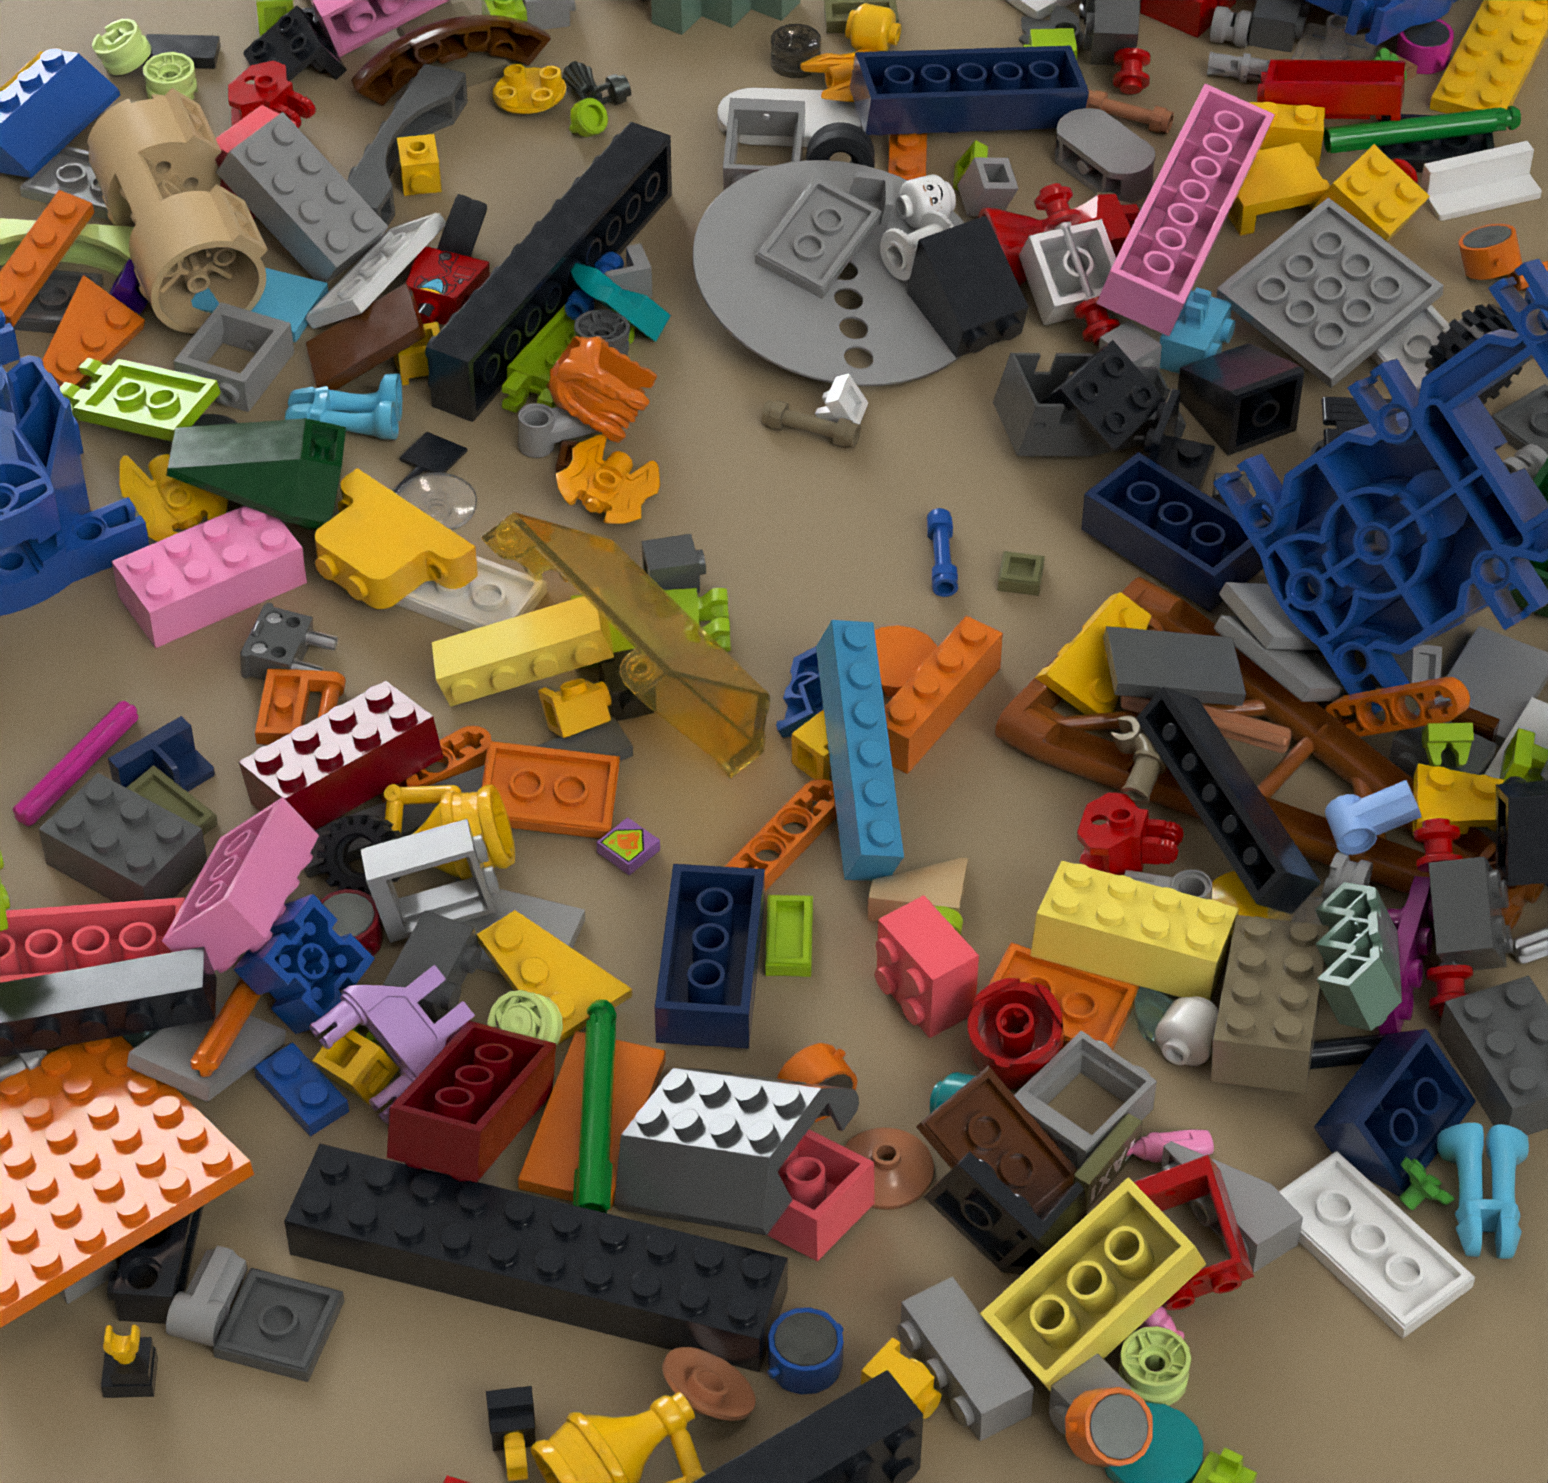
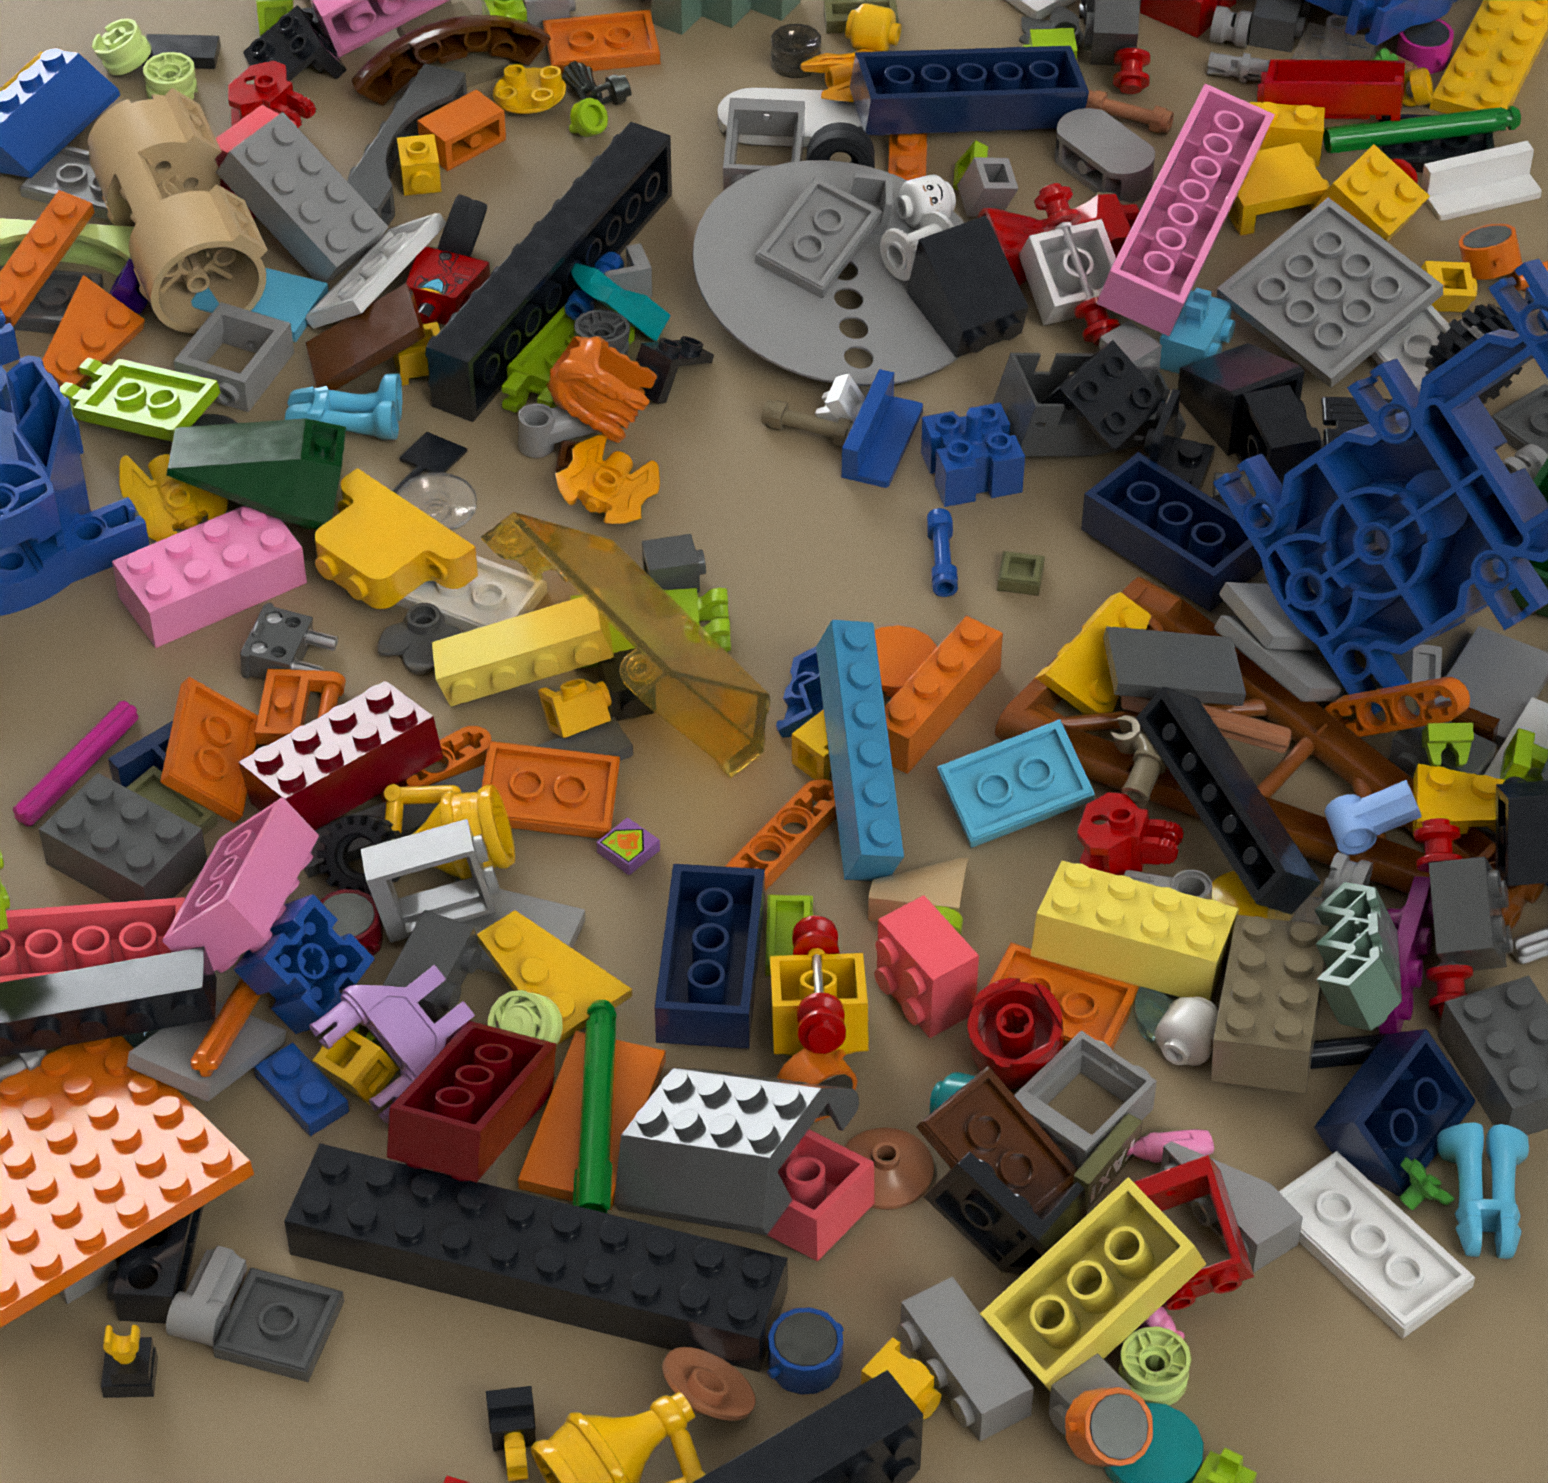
(206, 747): none -> orange tile
(415, 636): none -> dark grey plate
(464, 128): none -> orange brick
(603, 41): none -> orange tile
(665, 358): none -> black bracket
(818, 993): none -> brick
(879, 434): none -> blue panel
(972, 454): none -> blue brick
(1015, 783): none -> medium azure tile
(1278, 428): none -> black brick
(1421, 87): none -> yellow tile
(1458, 284): none -> yellow brick

